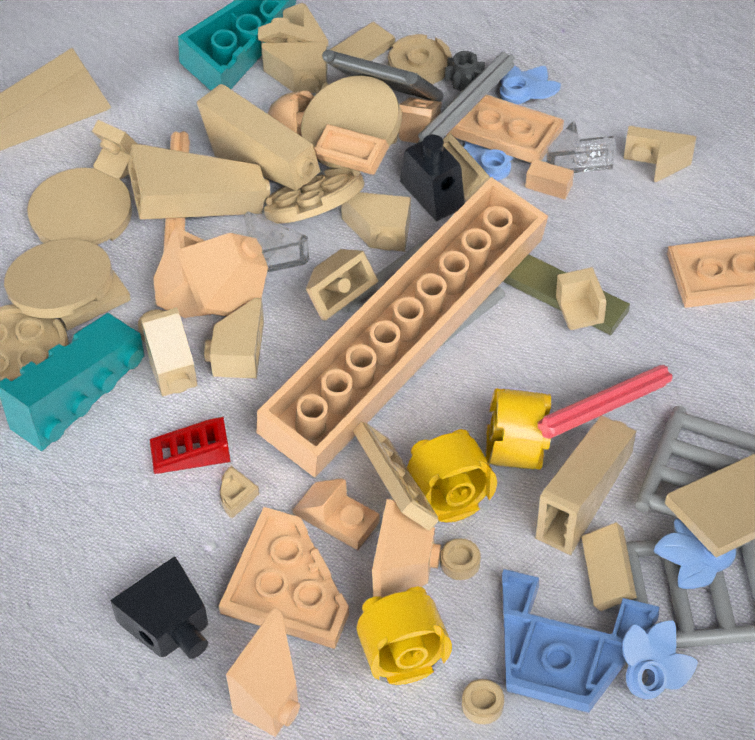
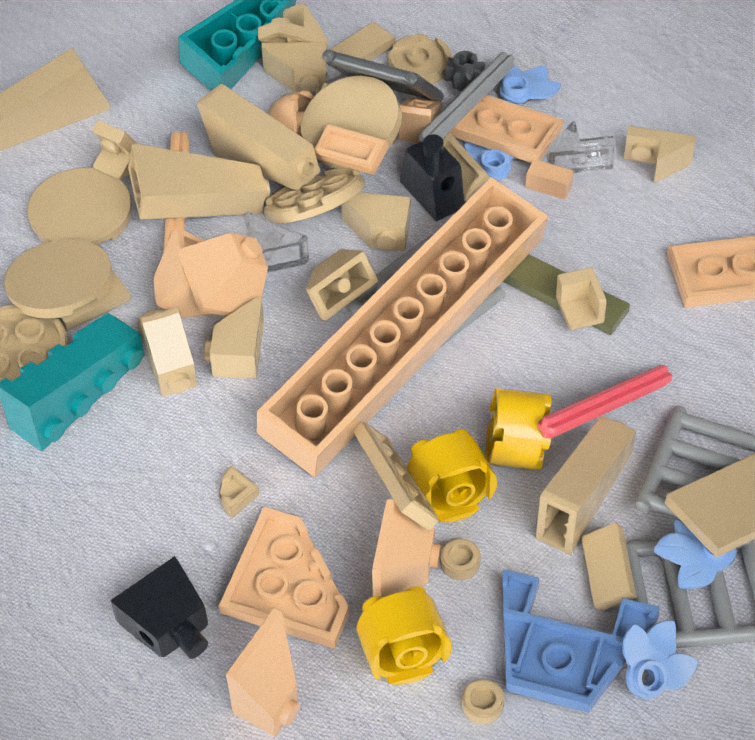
(205, 455): red slope -> none
(336, 513): light nougat slope -> none

